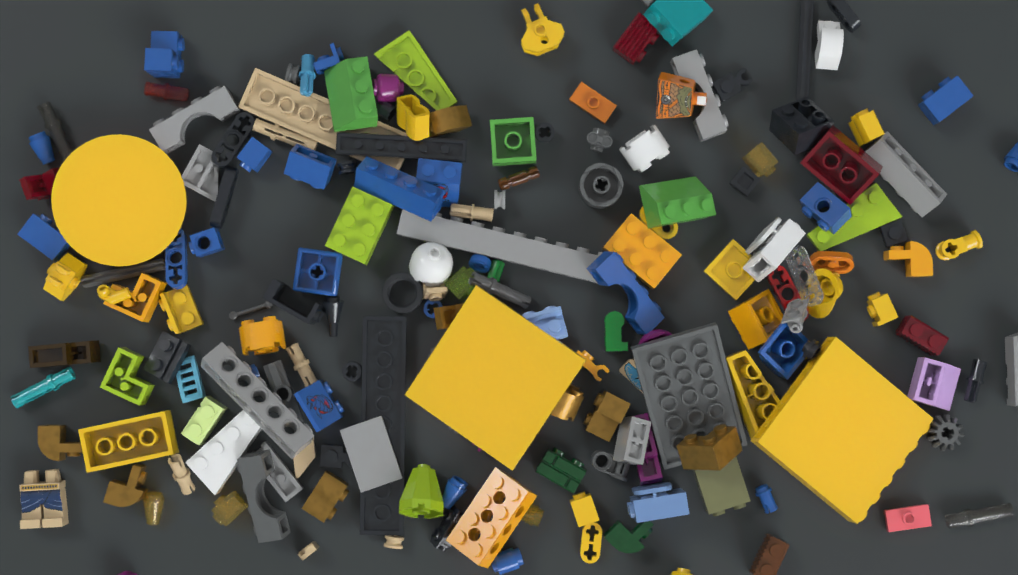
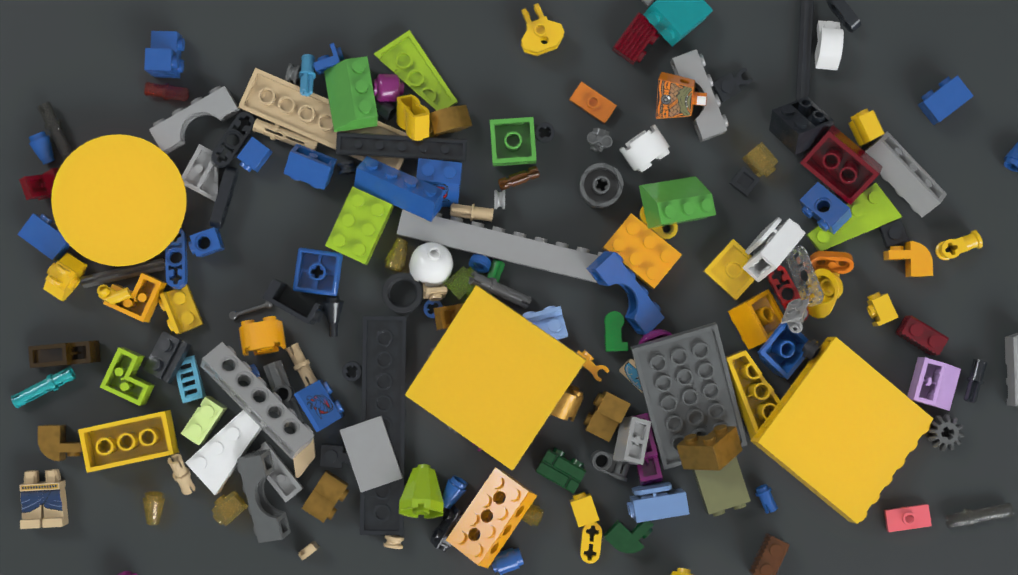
(125, 494): pearl gold brick -> none
(397, 255): none -> clear yellow cone

